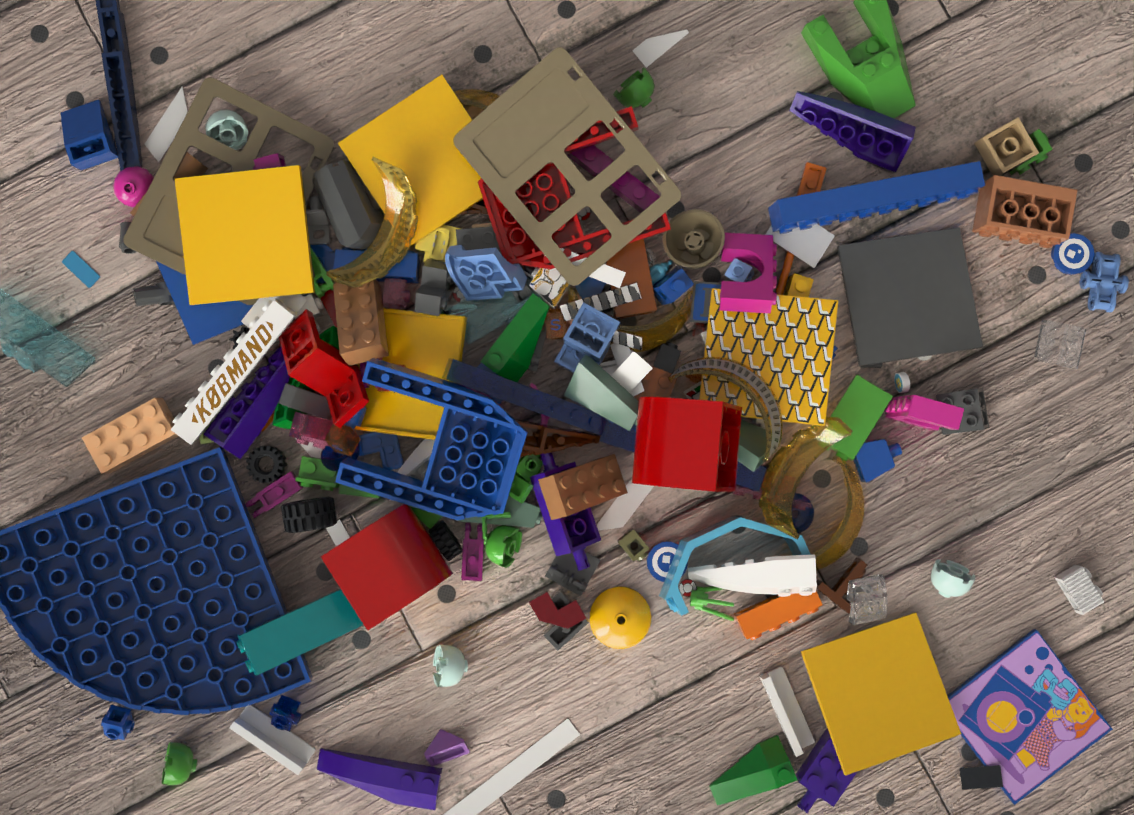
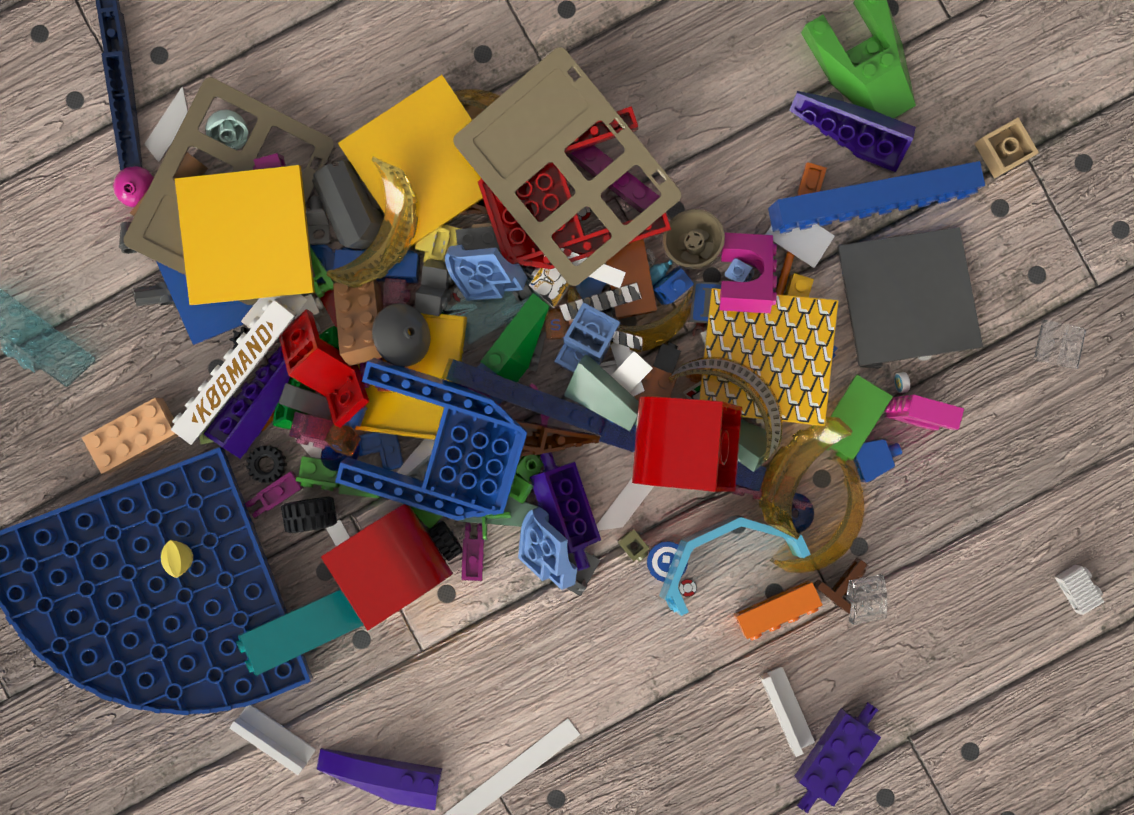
(80, 269): dark azure sticker -> none
(87, 136): blue slope -> none
(117, 722): blue brick -> none
(176, 558): none -> light yellow piece
(178, 764): bright green cylinder -> none
(285, 713): clear blue brick -> none
(392, 335): none -> dark grey dish
(445, 748): medium lavender slope -> none
(449, 665): light aqua cylinder -> none
(502, 543): bright green cylinder -> none
(545, 550): none -> medium blue slope
(558, 635): dark grey brick -> none
(564, 617): dark red tile -> none
(582, 486): medium nougat brick -> none
(615, 603): yellow dish -> none
(636, 90): bright green cylinder -> none
(656, 46): white sticker -> none
(700, 599): bright green plant -> none
(757, 772): green wedge -> none
(775, 576): white wedge -> none
(880, 693): yellow tile -> none
(951, 578): light aqua cylinder -> none
(975, 410): dark grey bracket -> none
(981, 777): black sticker -> none
(1024, 211): nougat brick -> none
(1026, 715): tile -> none
(1041, 143): bright green bracket -> none
(1073, 254): blue tile -> none
(1104, 282): medium blue axle -> none

